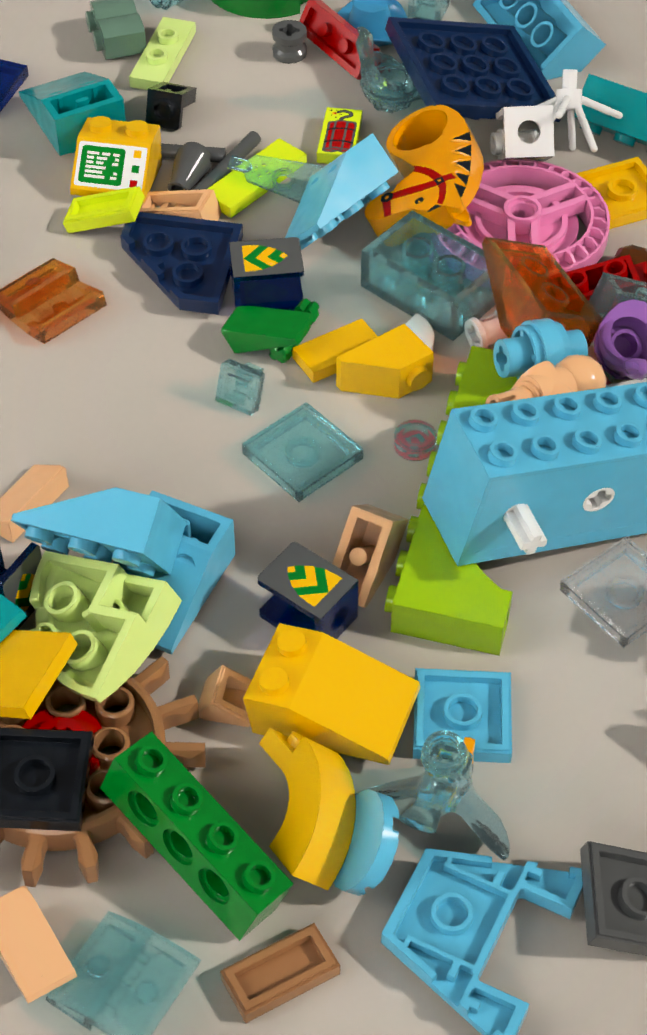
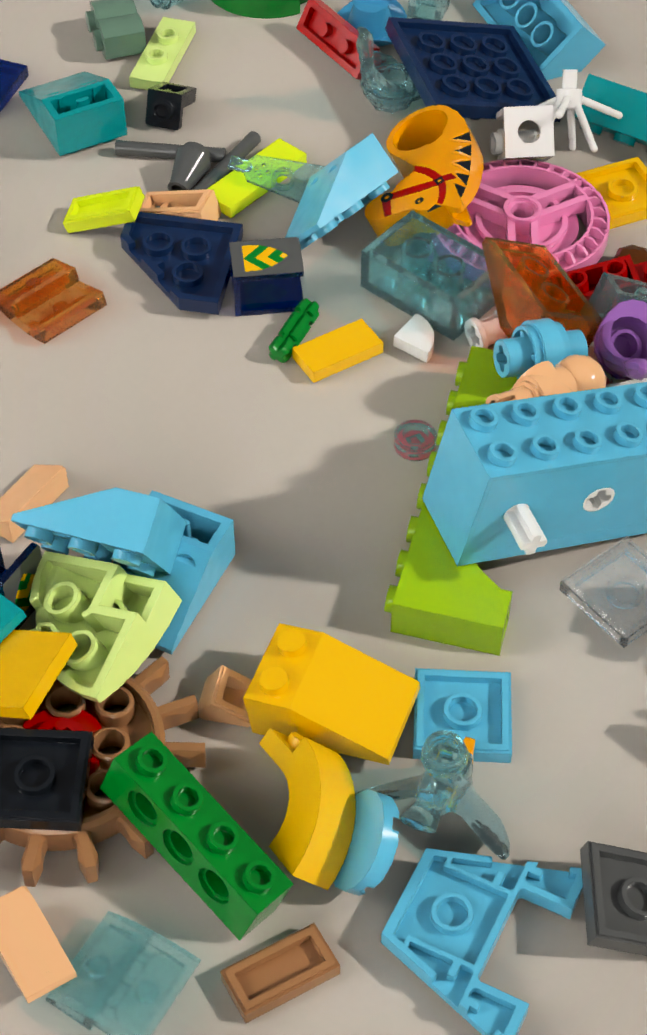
(115, 156): slope -> none
(240, 386): clear light blue tile -> none
(264, 328): green slope -> none
(289, 41): dark grey wheel -> none
(302, 451): clear light blue tile -> none
(308, 592): piece -> none
(338, 133): tile -> none
(369, 547): light nougat slope -> none
(386, 365): yellow slope -> none

